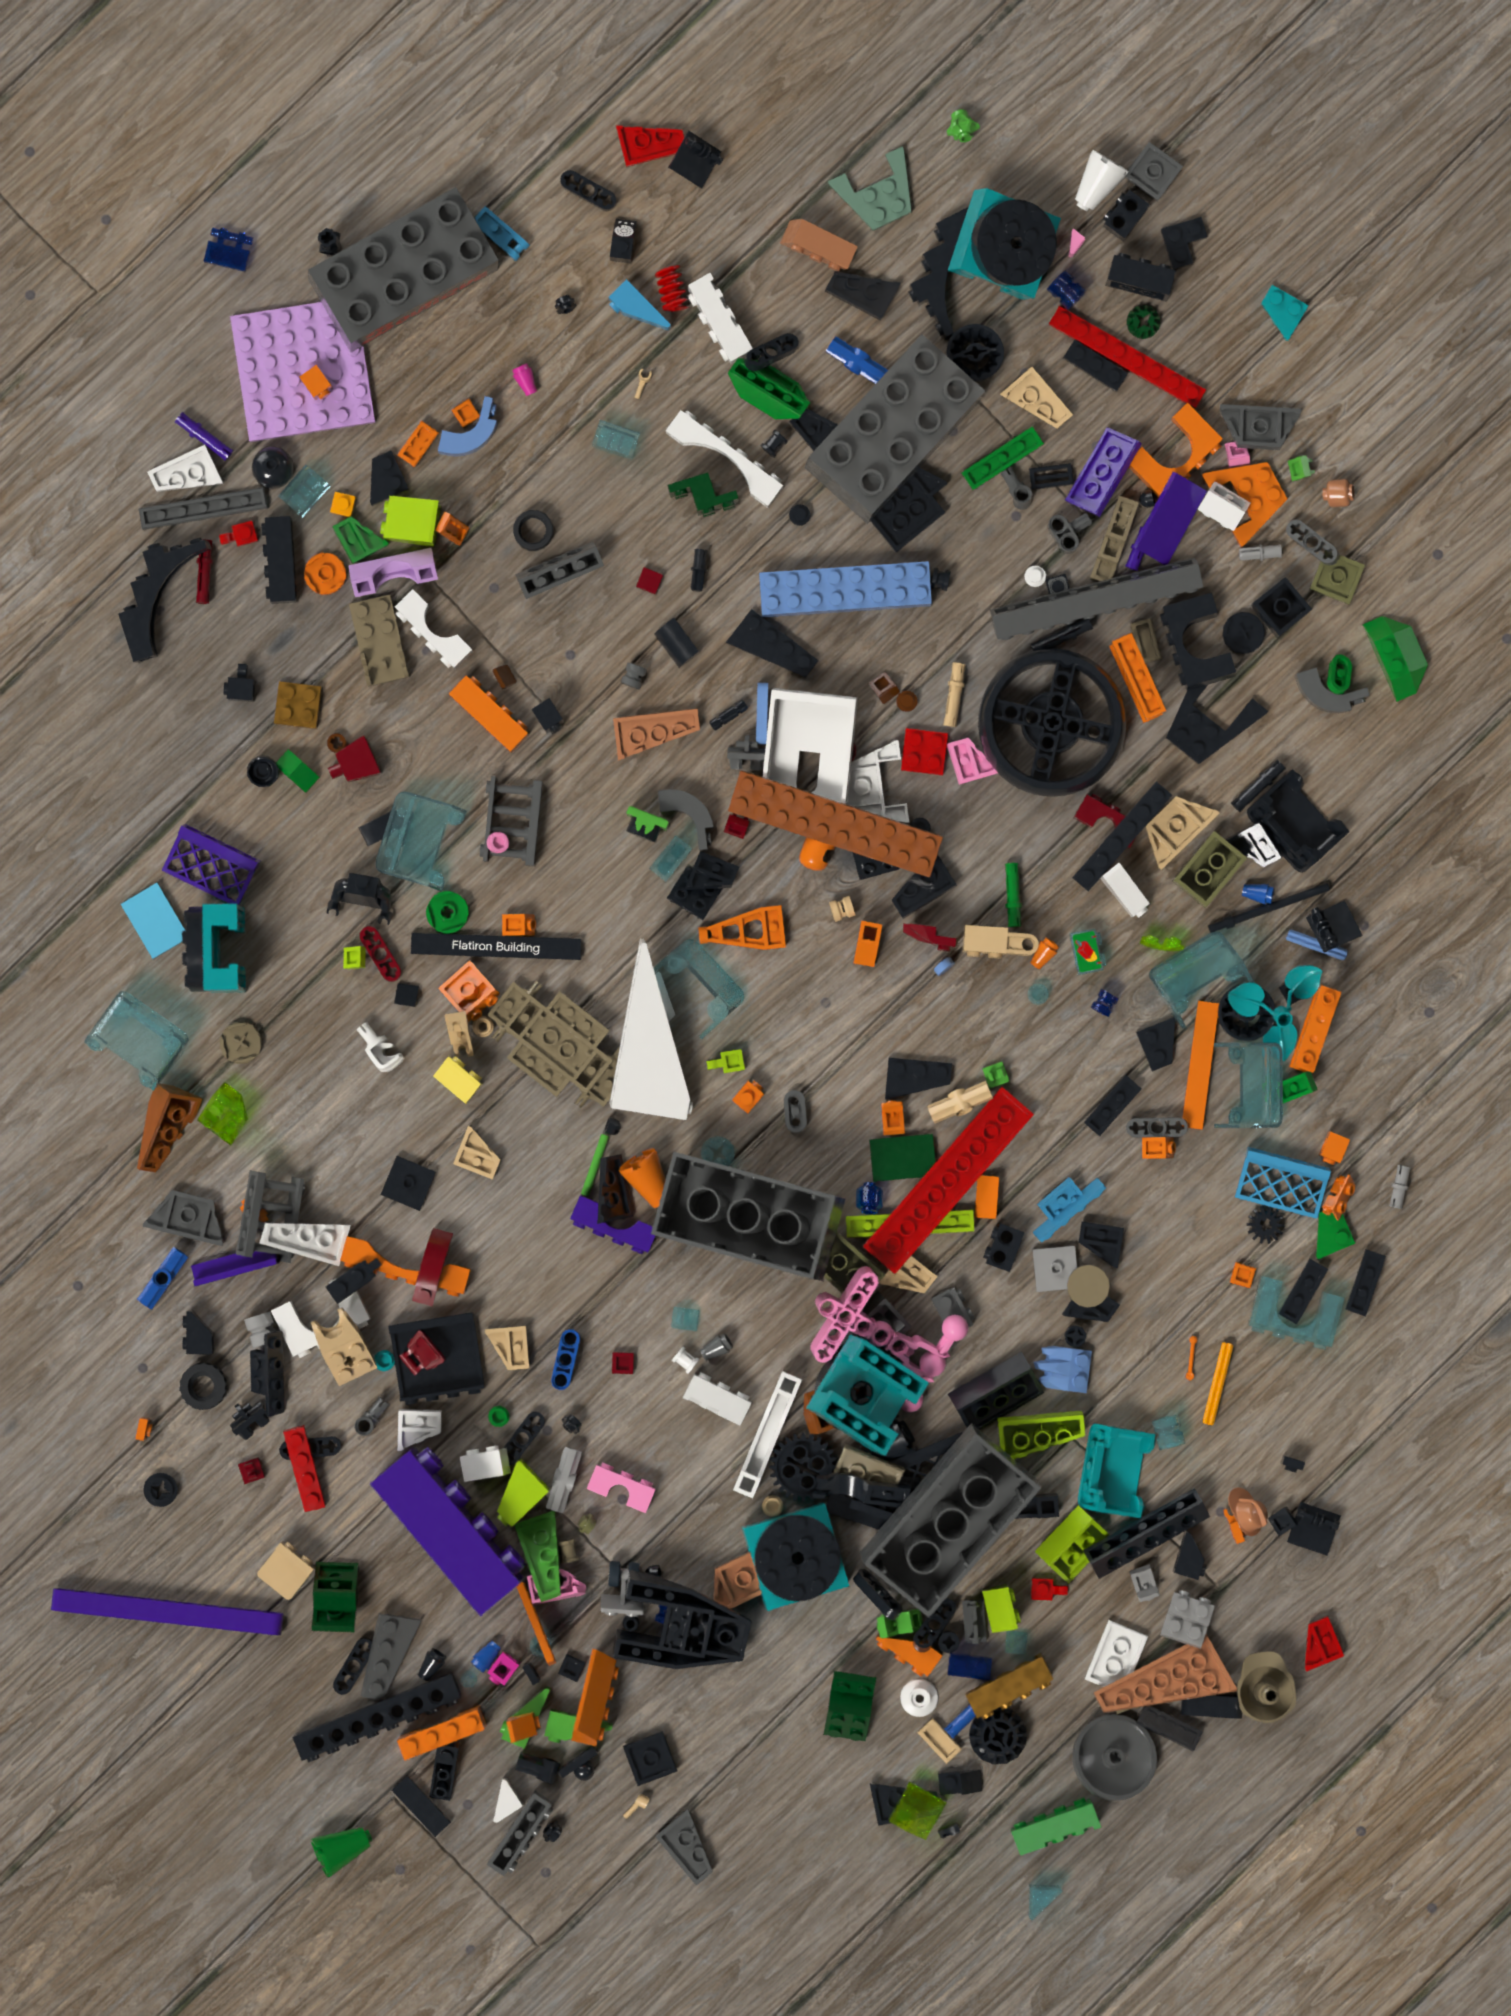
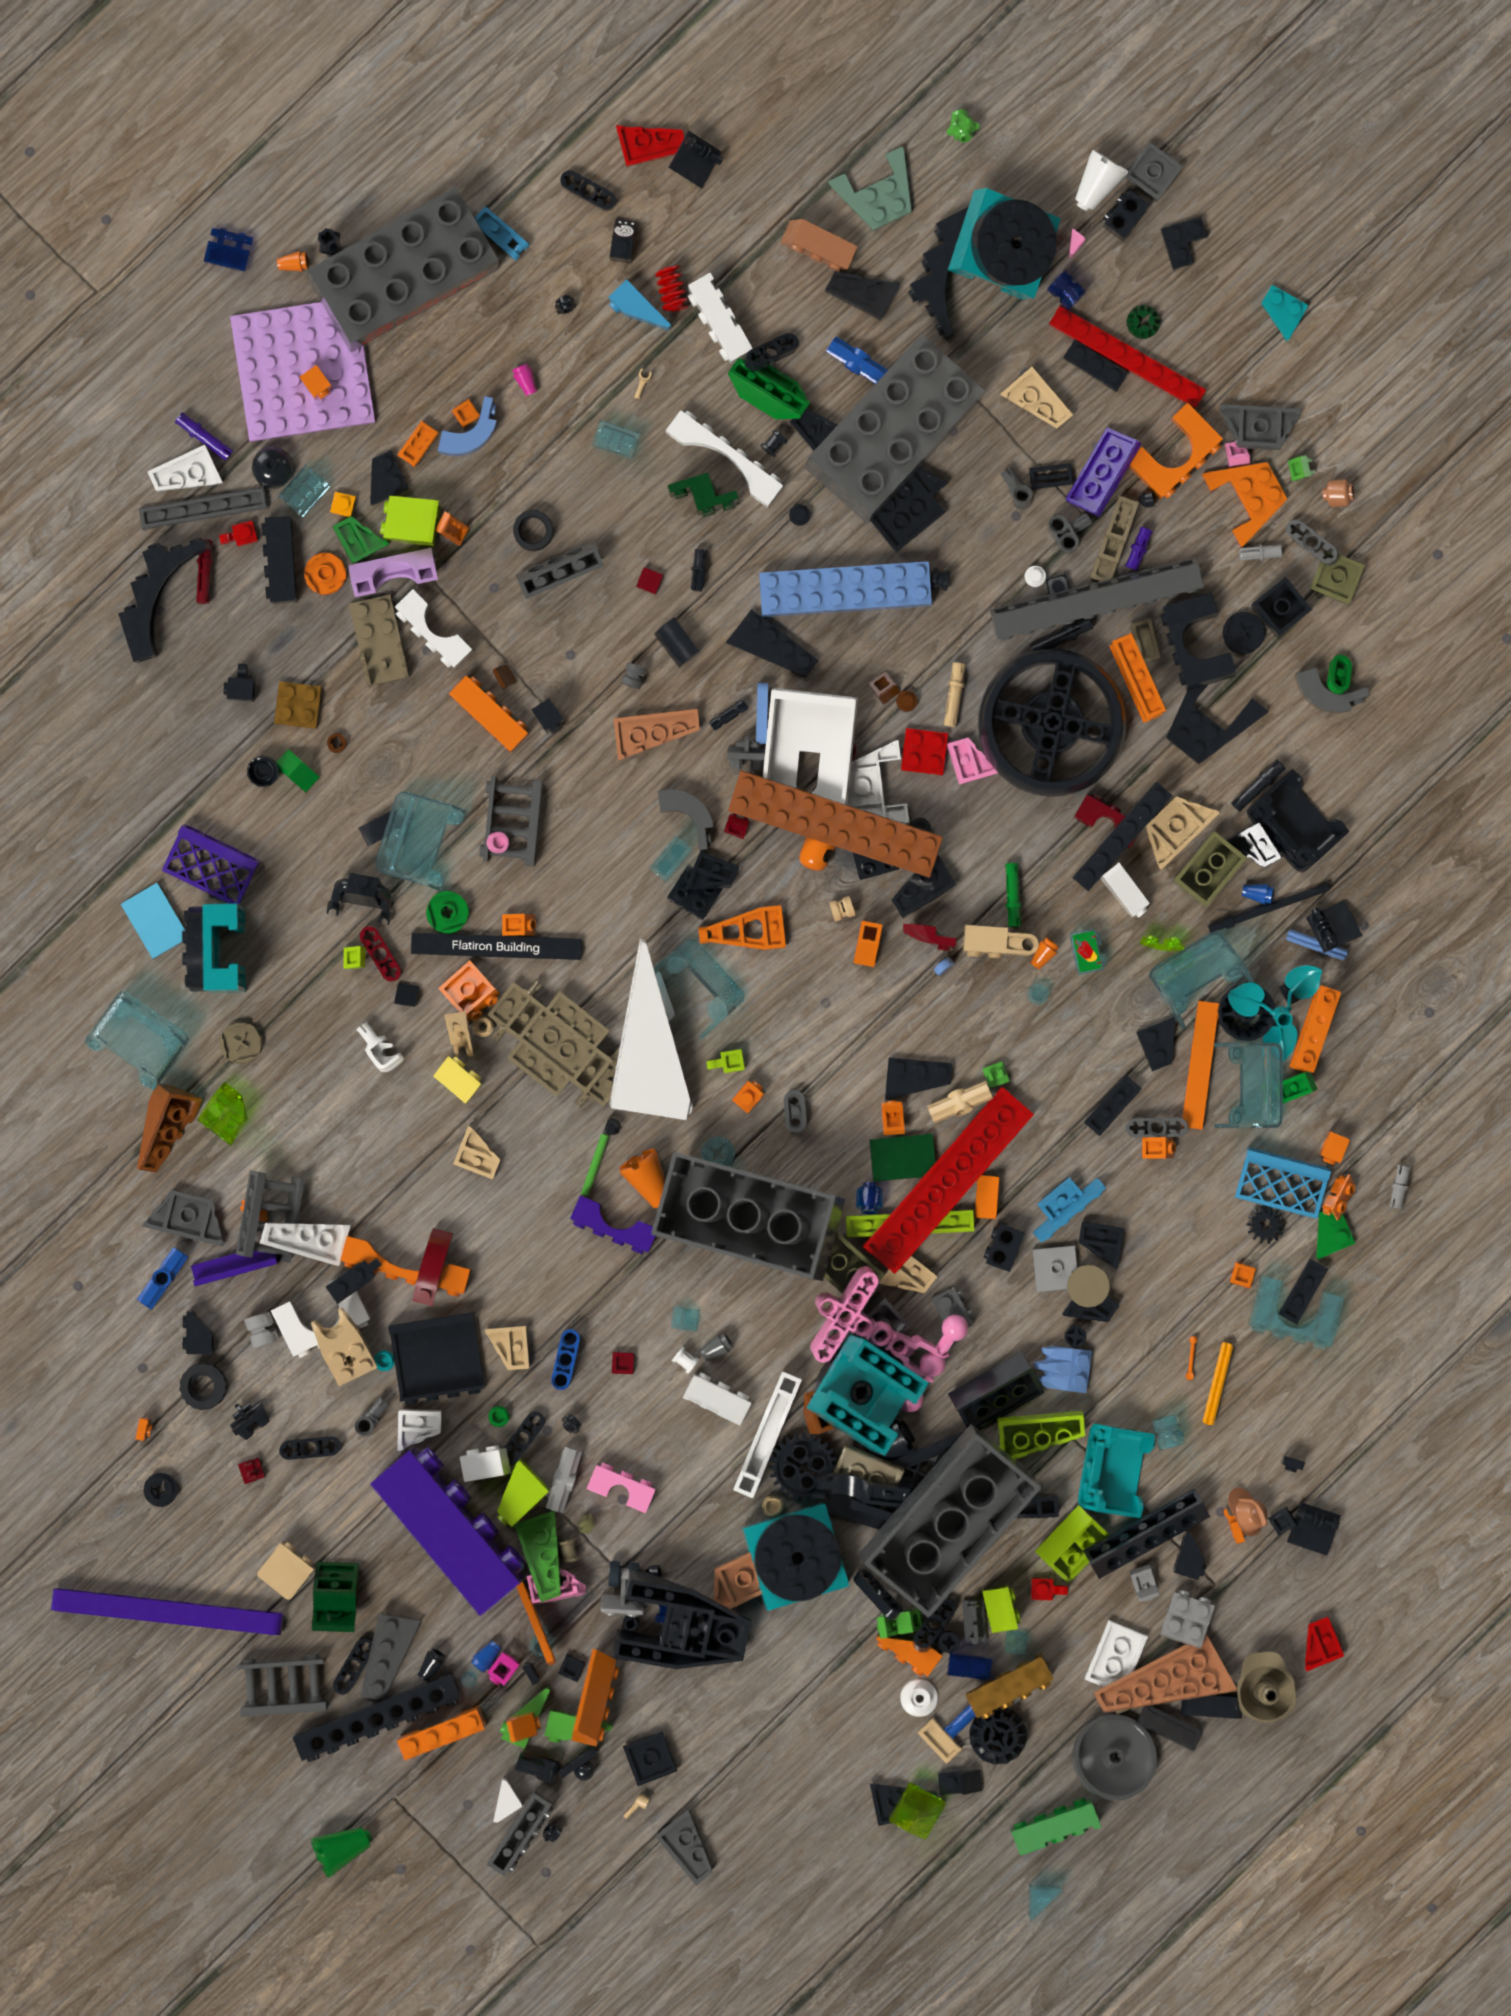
(268, 1372): black bracket -> none
(294, 262): none -> orange cone
(294, 1703): none -> dark grey fence
(304, 1468): red plate -> none
(355, 762): dark red torso -> none
(408, 1183): black plate -> none
(421, 1806): black tile -> none
(424, 1351): dark red piece -> none
(444, 1771): black slope -> none
(614, 1195): black wing -> none
(645, 824): bright green piece -> none
(849, 1706): dark green bracket -> none
(949, 1830): black tile -> none
(994, 350): black gear -> none
(1002, 458): green plate -> none
(1108, 999): clear blue wheel -> none
(1140, 277): black brick -> none
(1169, 518): dark purple tile -> none
(1223, 506): white brick -> none
(1365, 1282): black plate -> none
(1397, 655): green wedge -> none

